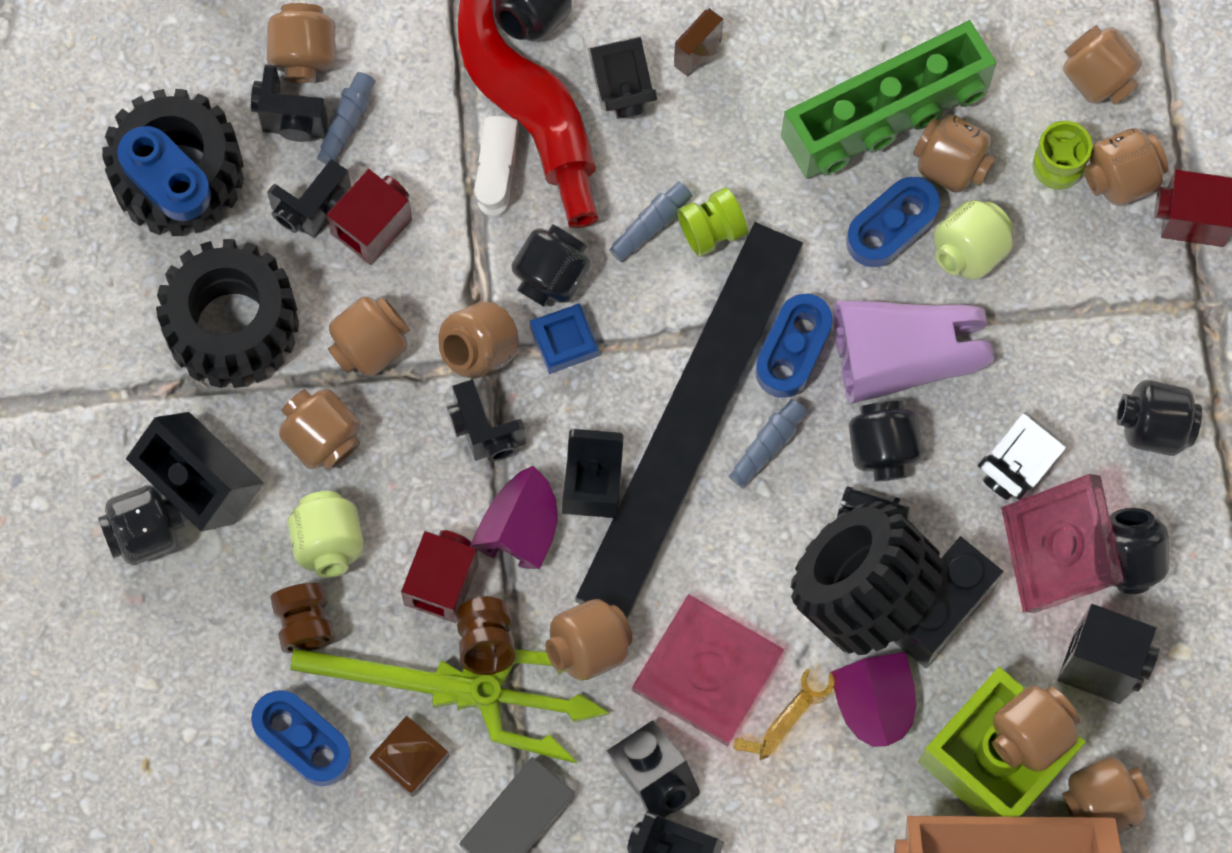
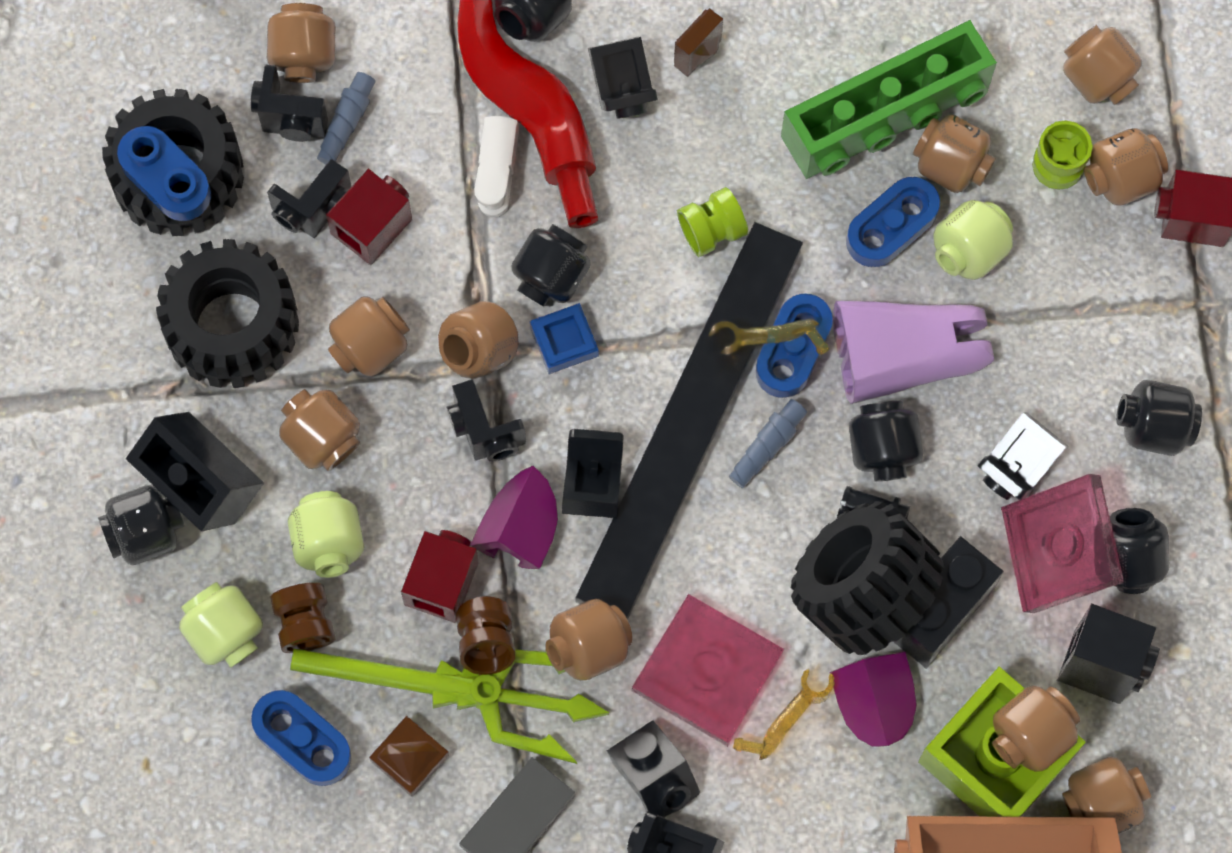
(220, 625): none -> yellowish green head
(651, 220): sand blue animal -> none
(773, 334): none -> clear yellow piece

